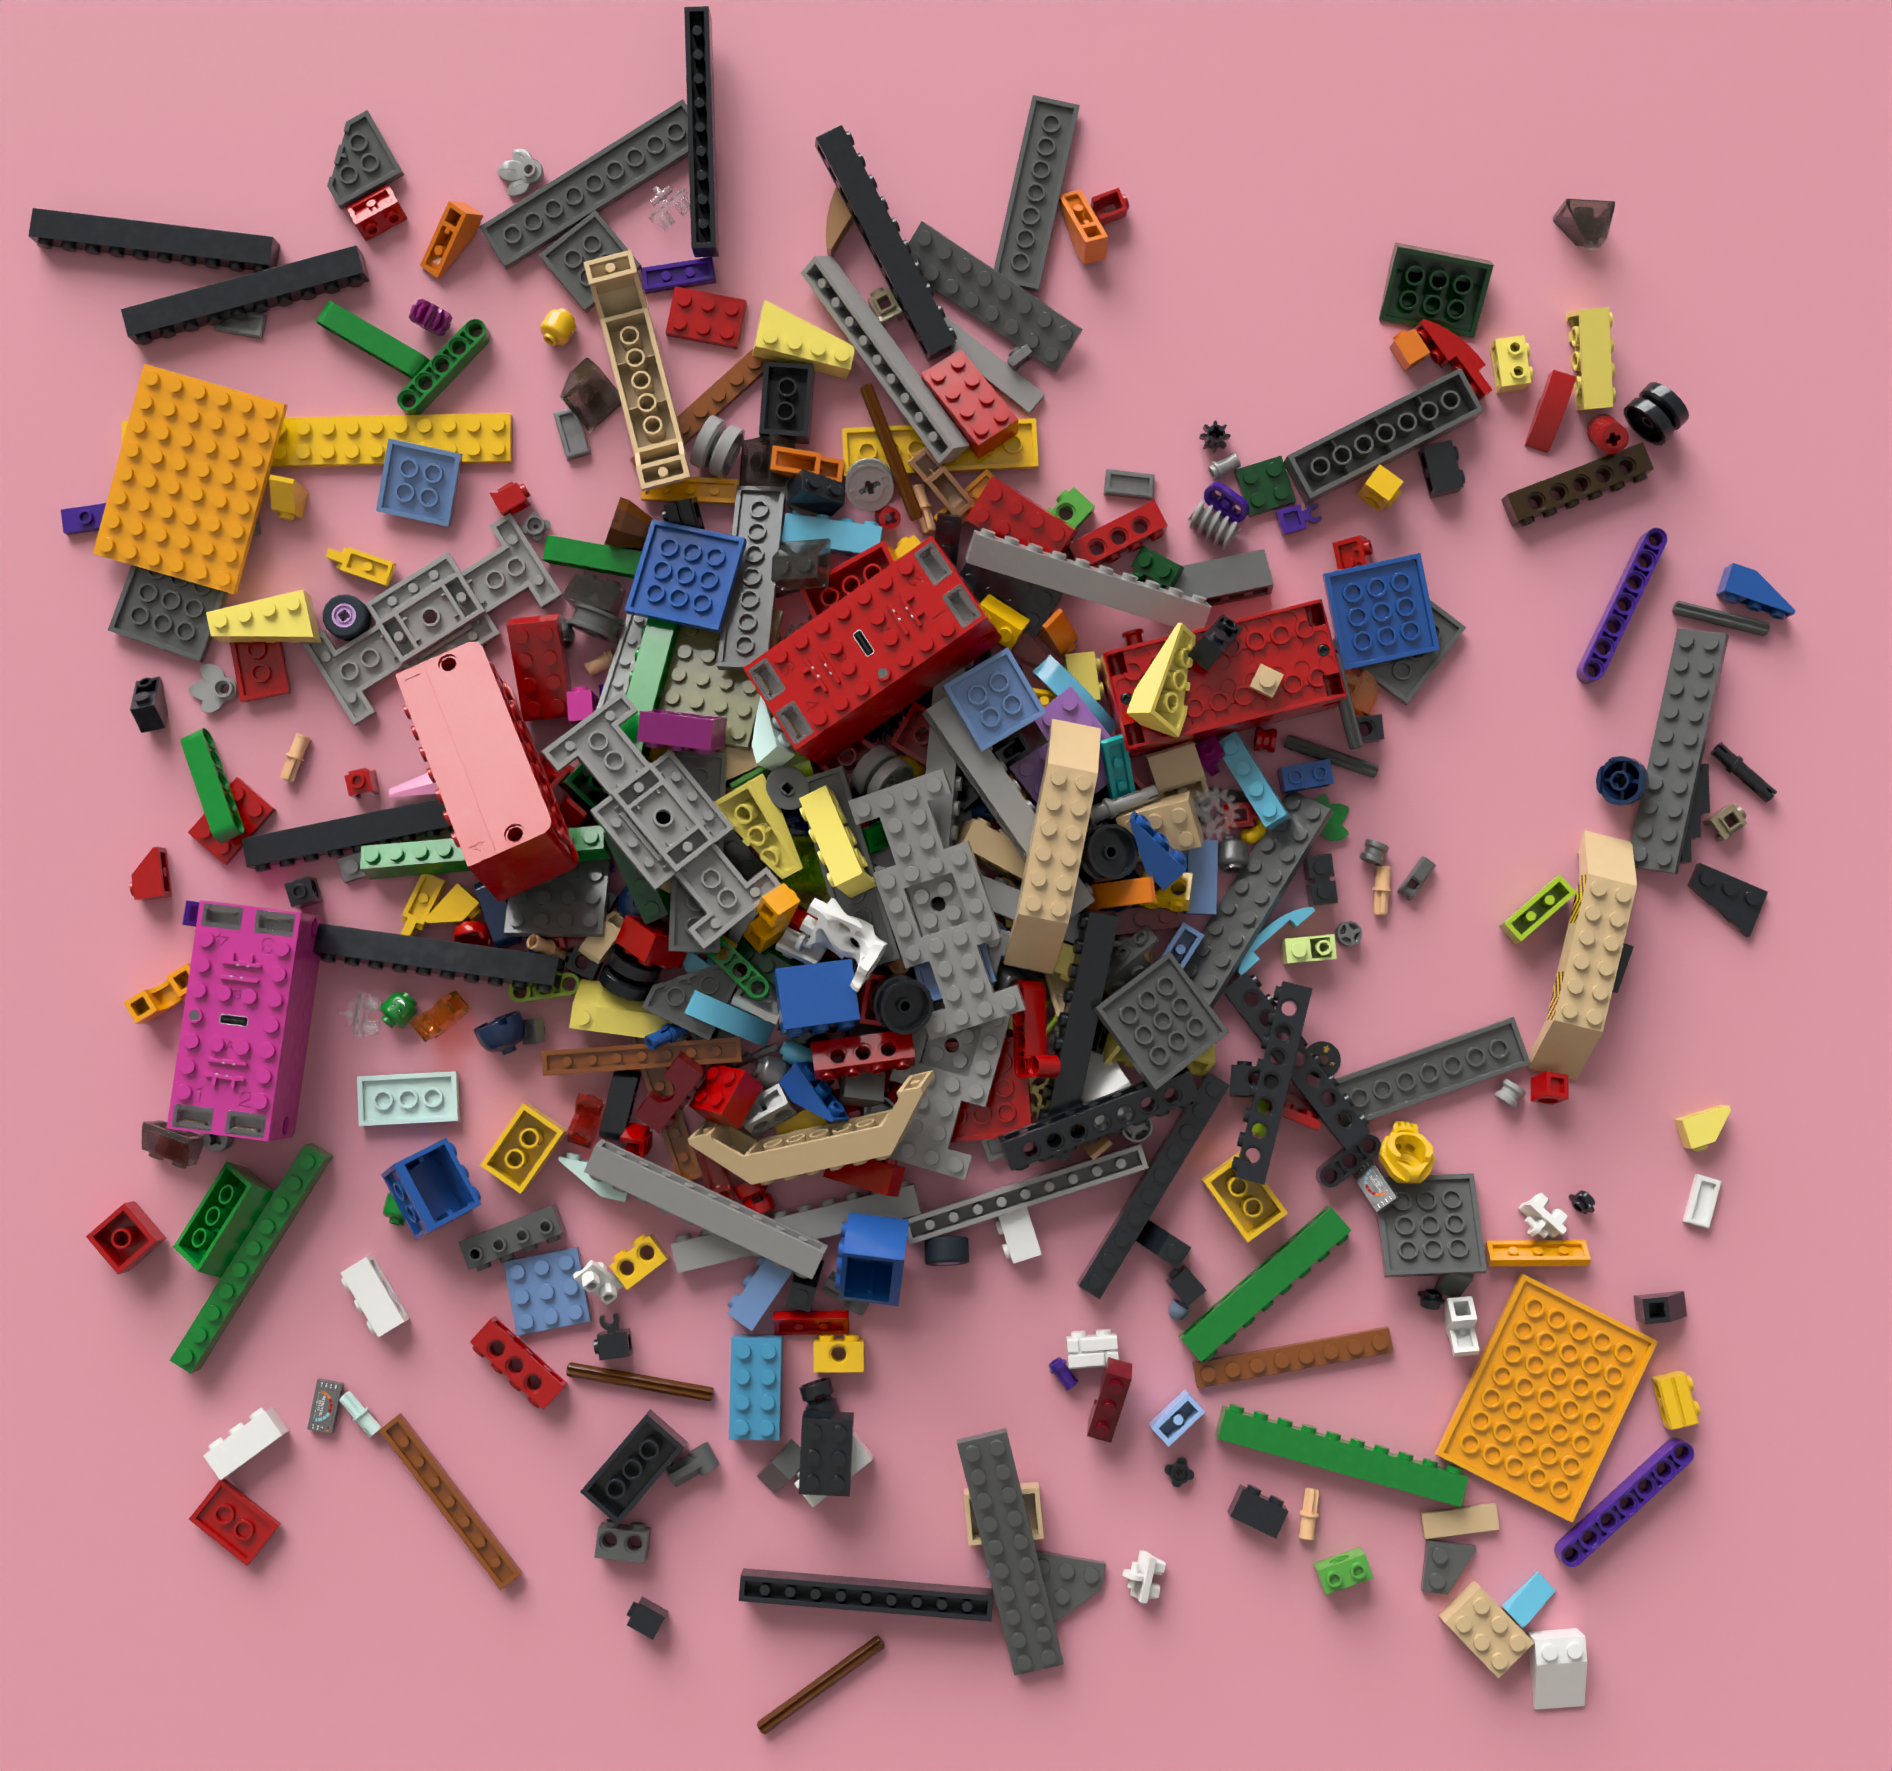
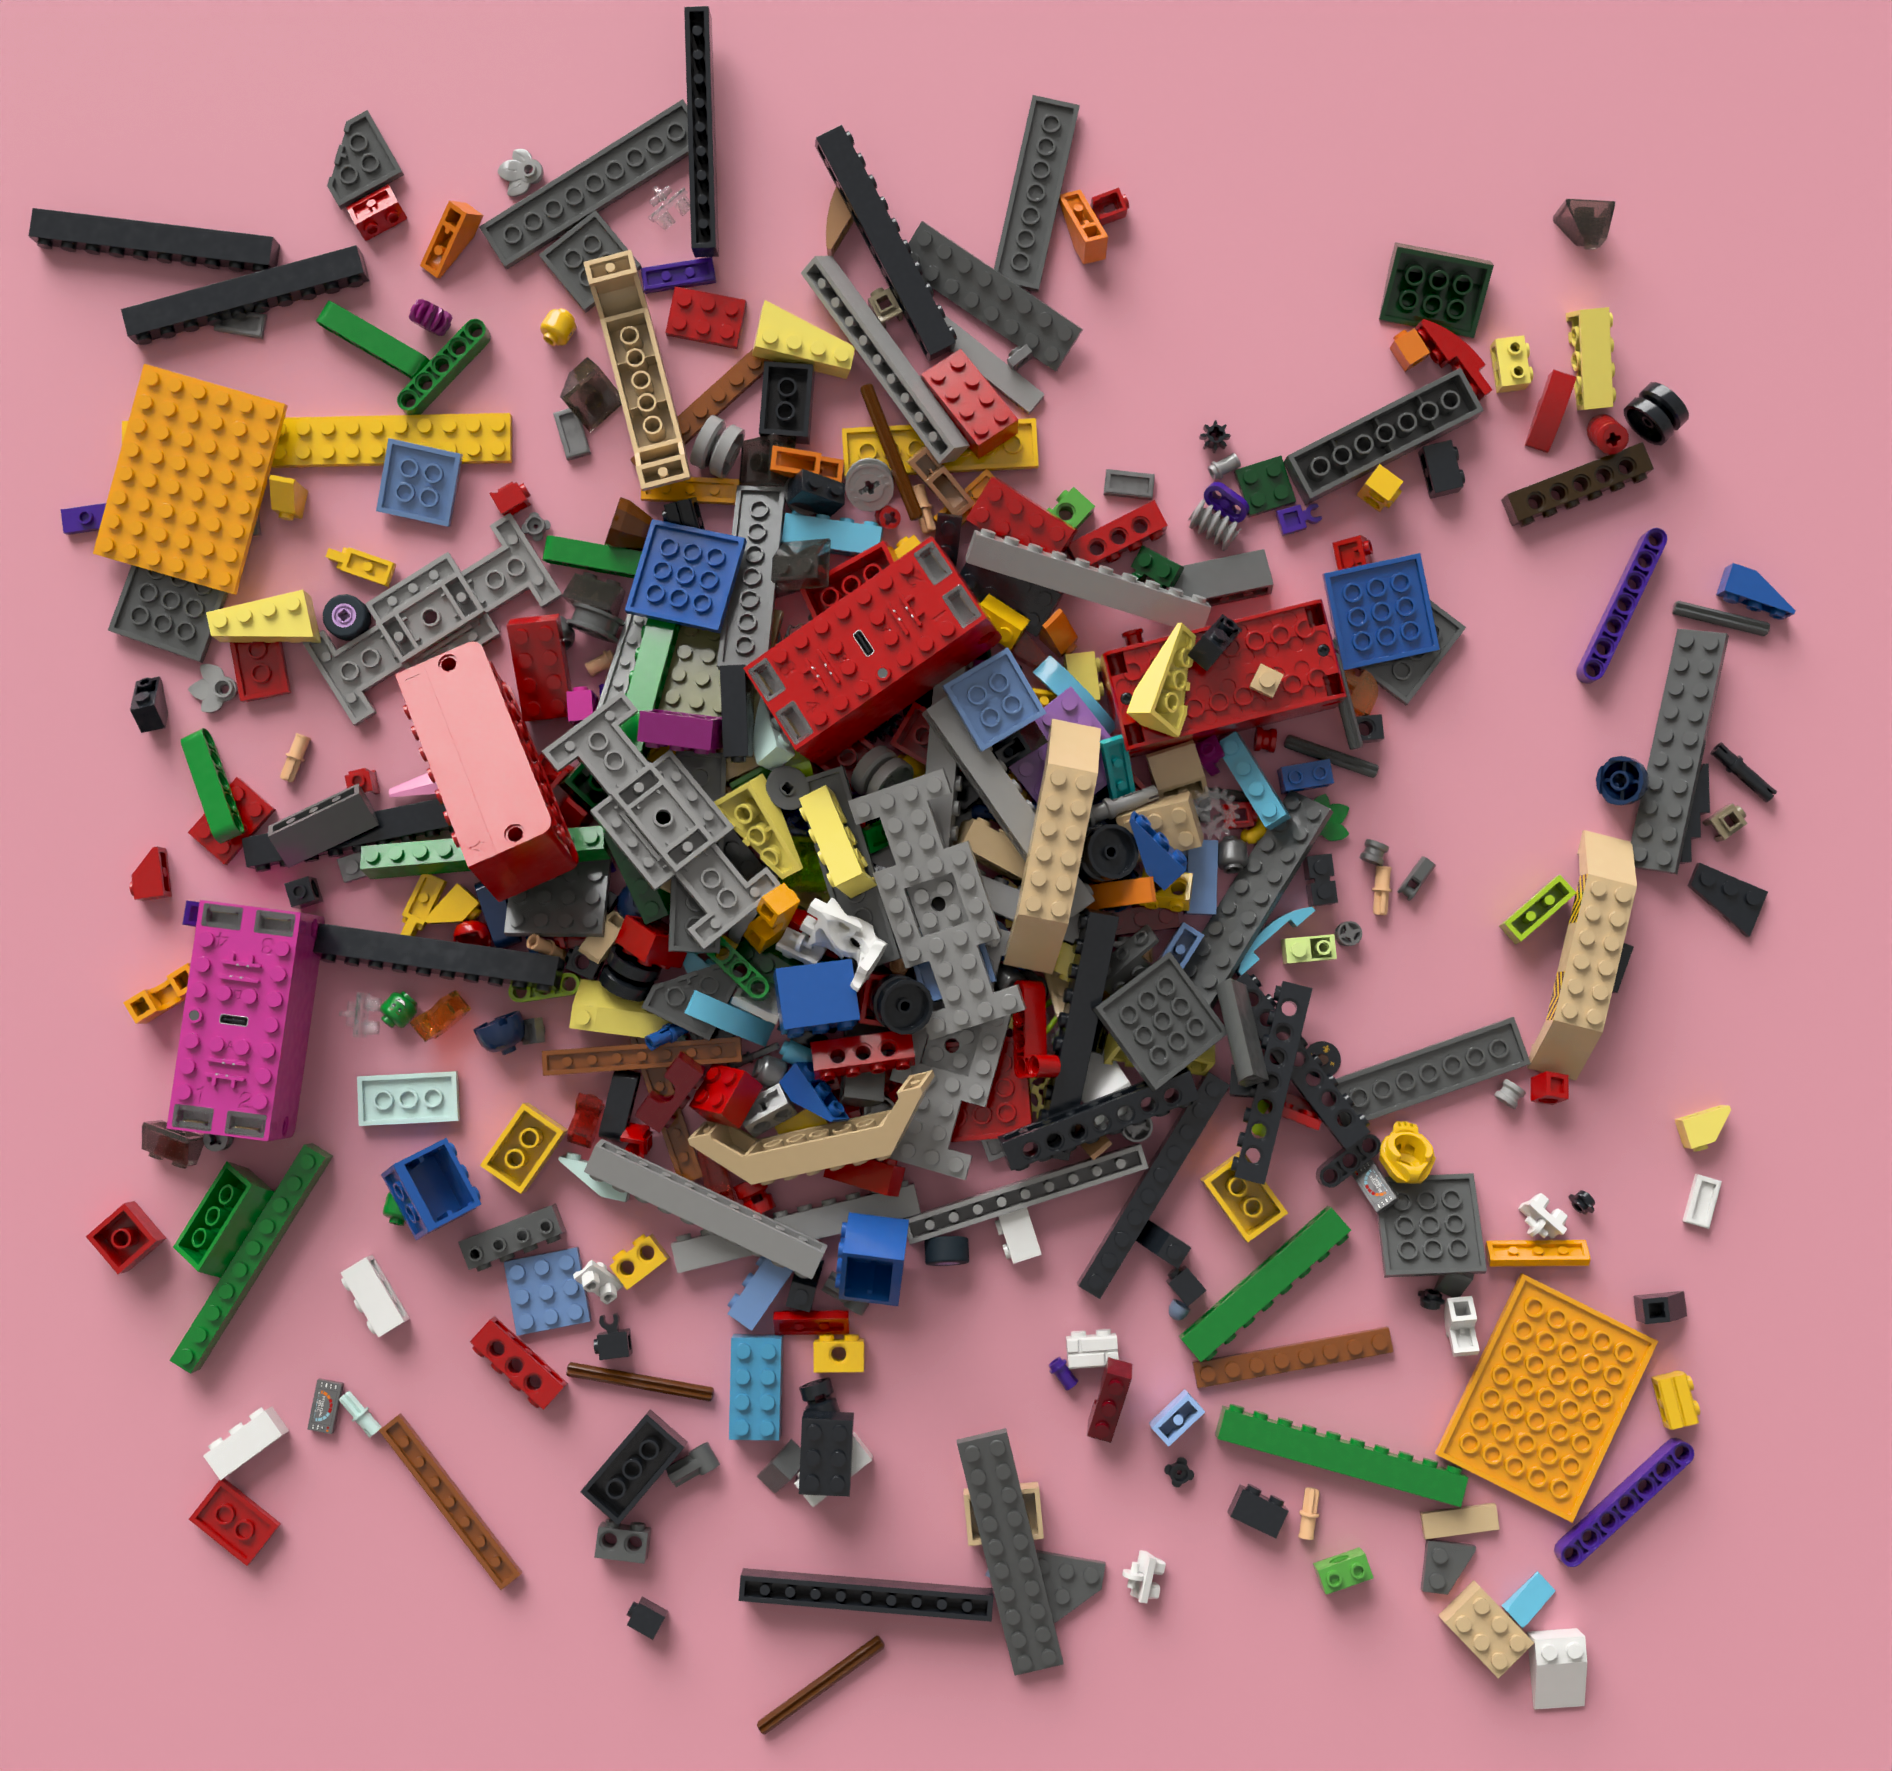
(322, 825): none -> dark grey brick
(737, 713): none -> black slope
(1242, 1033): none -> dark grey brick

